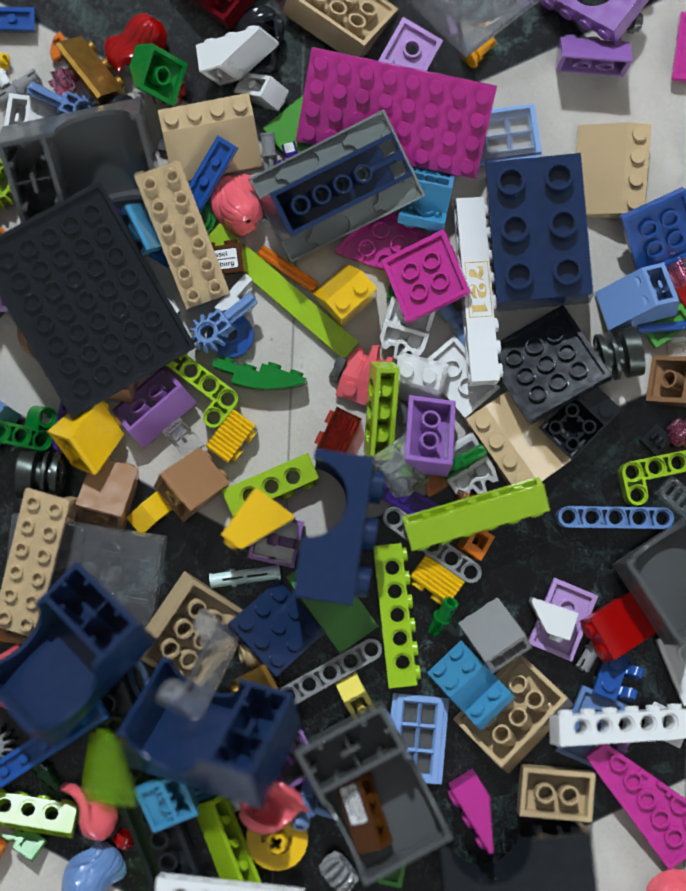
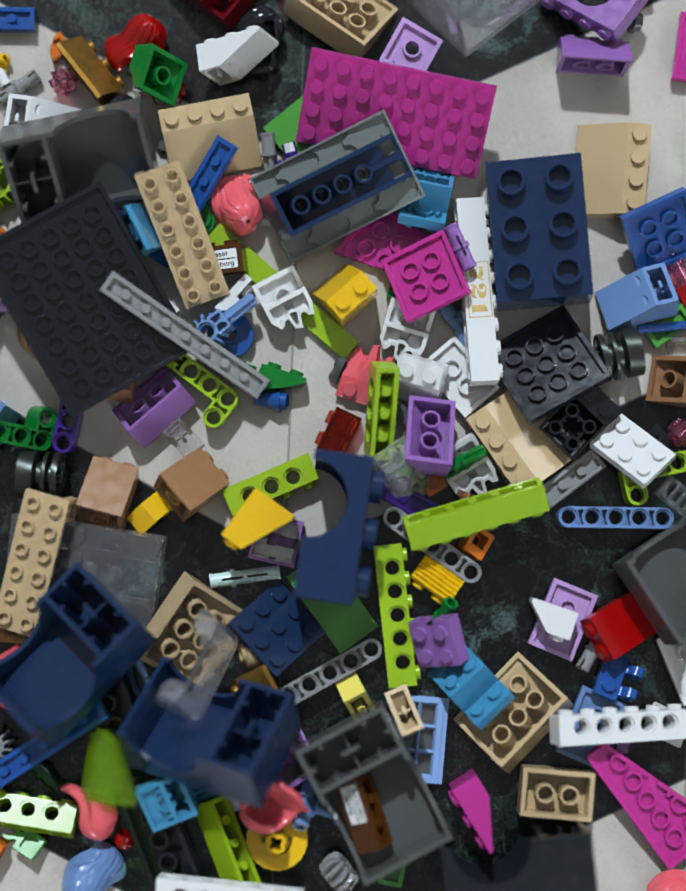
(63, 103): medium blue gear -> none
(87, 437): yellow slope -> none
(184, 335): none -> light grey tile
(231, 437): yellow brick -> none
(262, 91): white slope -> none
(274, 400): none -> blue cone
(284, 298): none -> white plate
(287, 268): orange axle -> none
(404, 710): none -> tan slope
(438, 643): none -> medium lavender piece
(460, 246): none -> medium lavender pin
(473, 59): light orange pin -> none
(495, 635): light grey brick -> none
(511, 134): clear piece -> none
(573, 477): none -> light grey tile
(632, 450): none -> white plate

